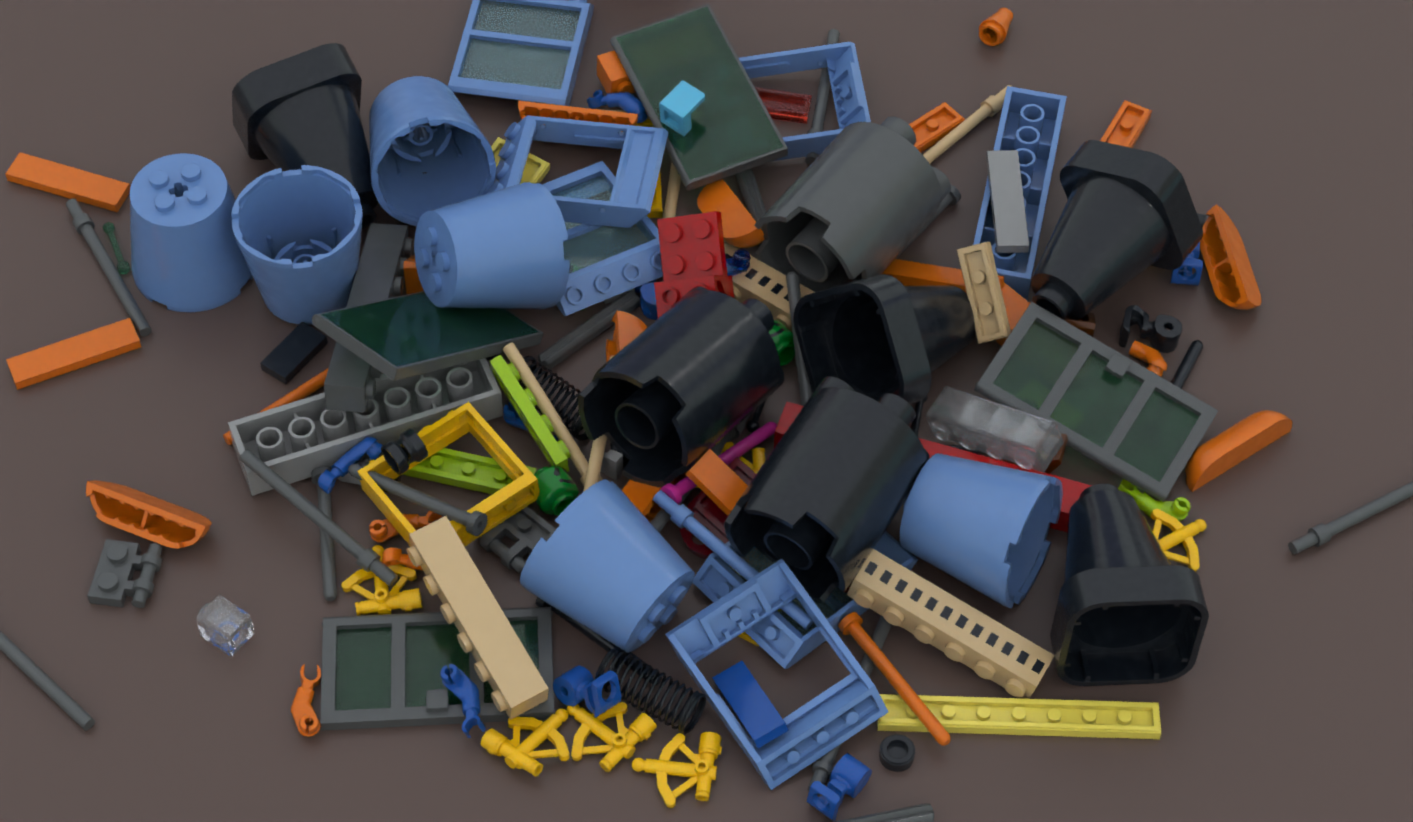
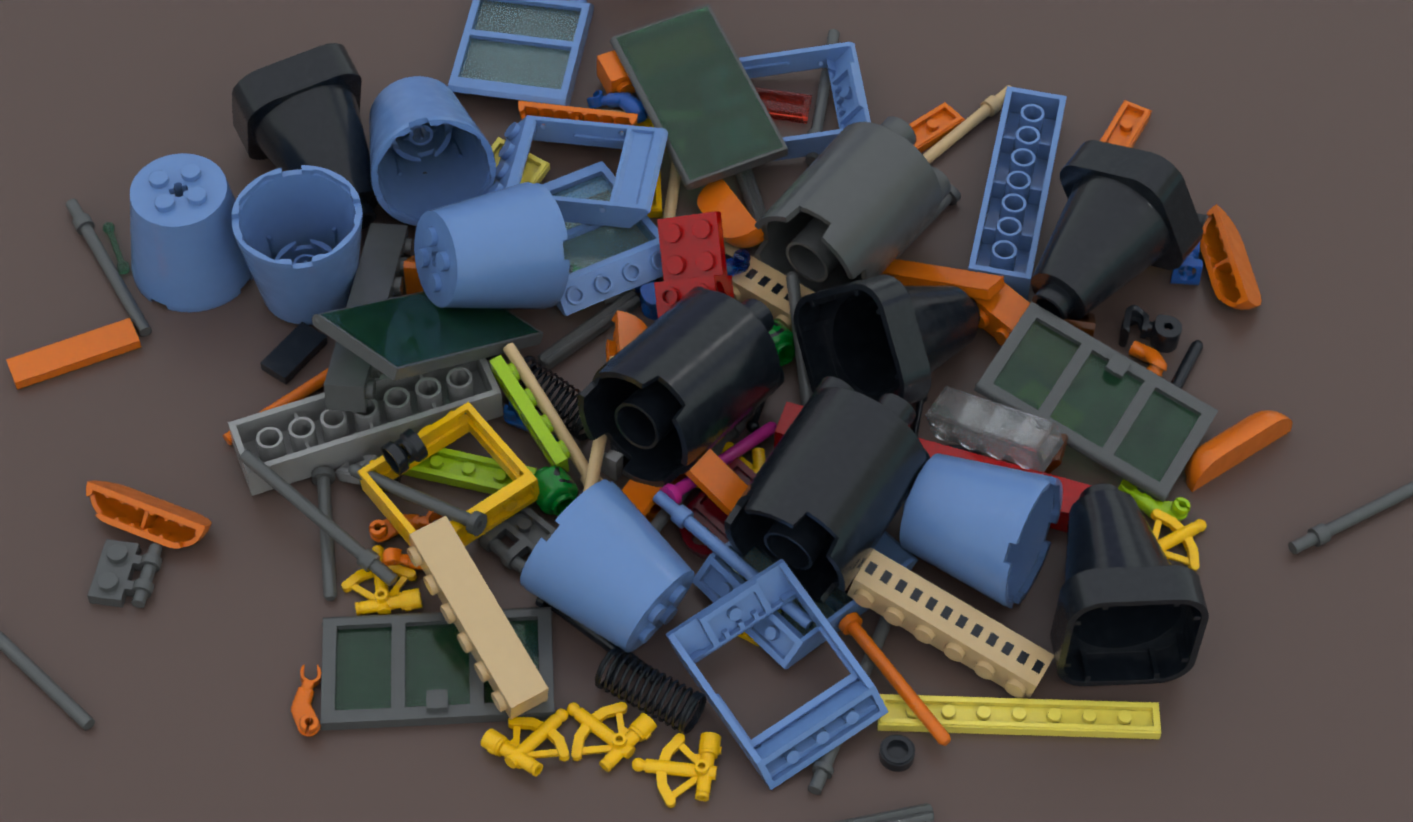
(68, 182): orange tile -> none
(225, 625): clear brick -> none
(340, 468): blue arm -> none
(467, 692): blue arm -> none
(580, 685): blue leg -> none
(678, 106): medium azure panel -> none
(750, 704): blue tile -> none
(847, 778): blue leg -> none
(984, 292): tan tile -> none
(995, 28): orange cone -> none
(1007, 201): light grey tile -> none

